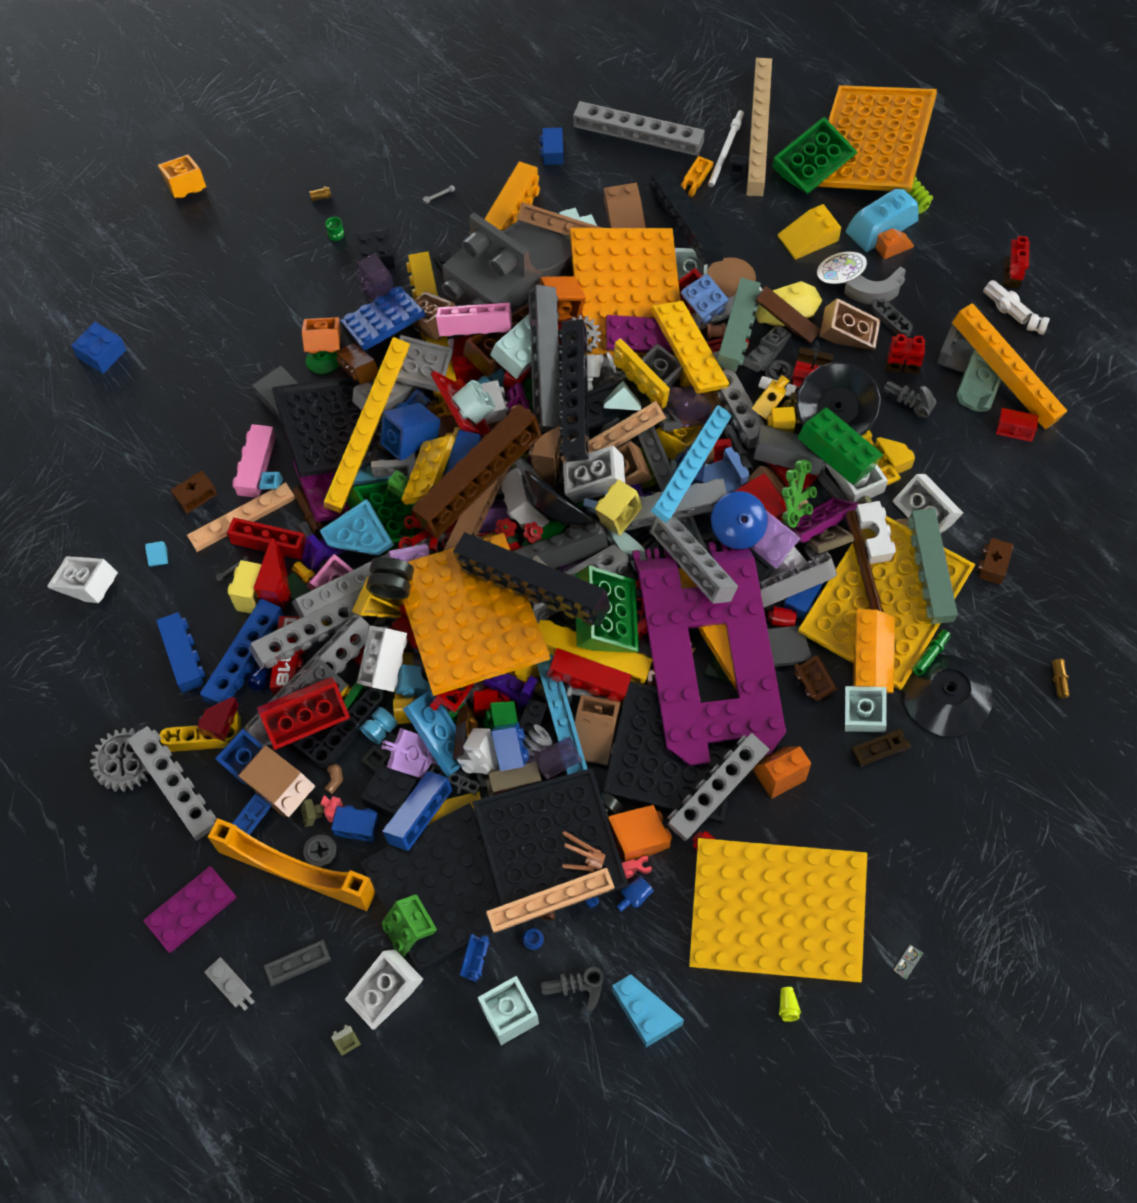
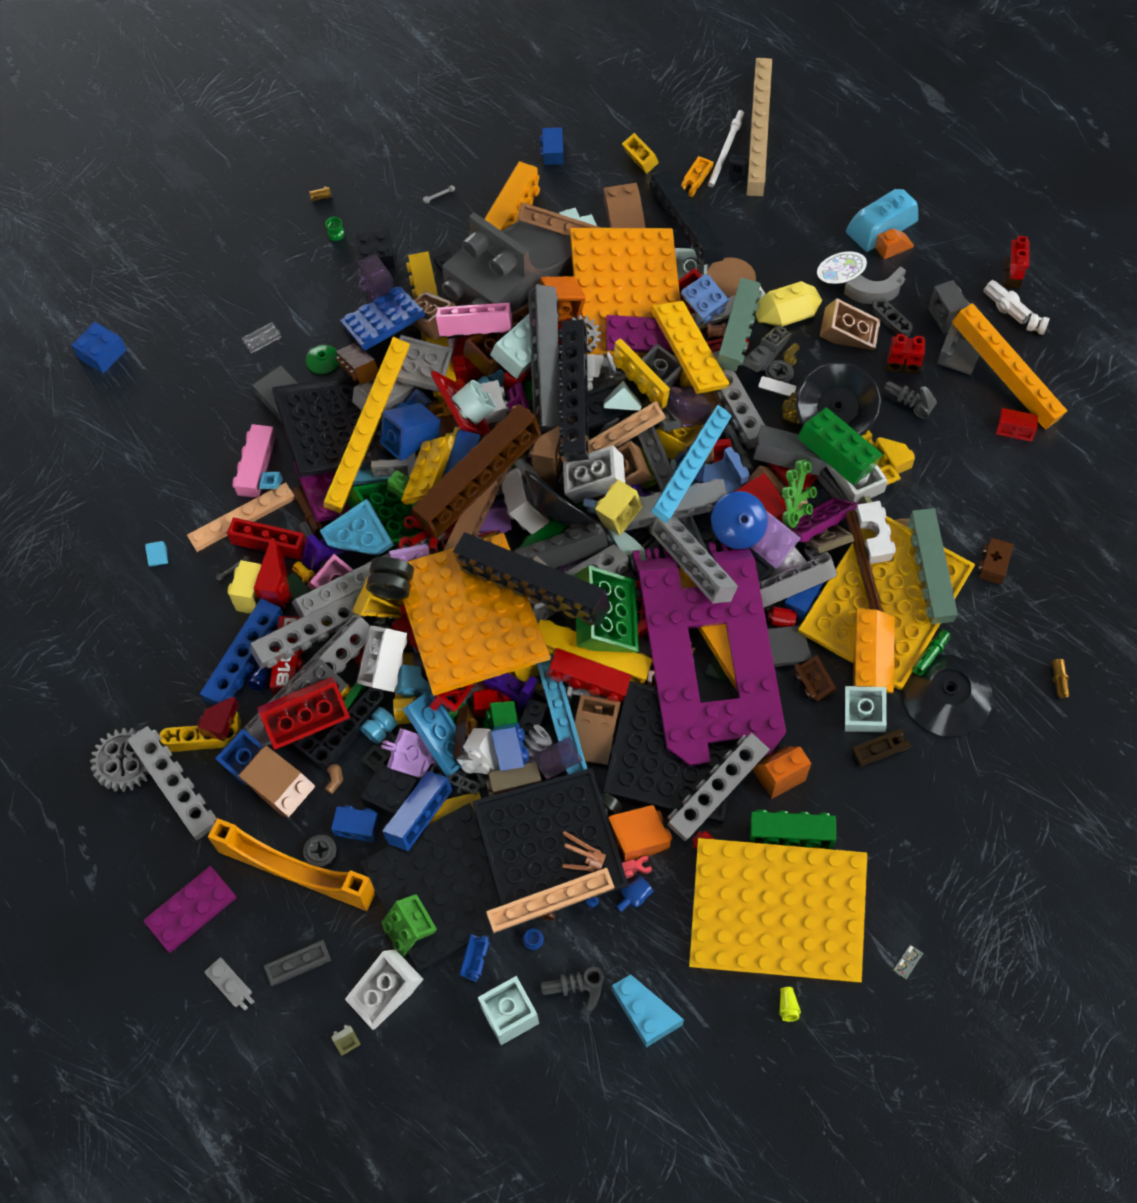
(83, 578): white slope -> none
(180, 652): blue brick -> none
(182, 176): light orange slope -> none
(194, 492): reddish brown brick -> none
(252, 814): blue hinge -> none
(263, 339): none -> clear tile
(310, 812): olive tile -> none
(321, 334): orange brick -> none
(330, 807): coral plate -> none
(532, 532): red plant -> none
(638, 128): light grey brick -> none
(640, 153): none -> yellow brick
(768, 400): yellow torso -> none
(782, 419): yellow brick -> none
(787, 315): reddish brown tile -> none
(789, 354): none -> clear yellow arm
(792, 829): none -> green brick
(804, 364): hips -> none
(810, 232): yellow slope -> none
(813, 156): green slope -> none
(886, 131): light orange plate -> none
(921, 196): lime piece -> none
(925, 494): white slope -> none
(946, 304): none -> dark grey brick
(978, 384): sand green piece -> none

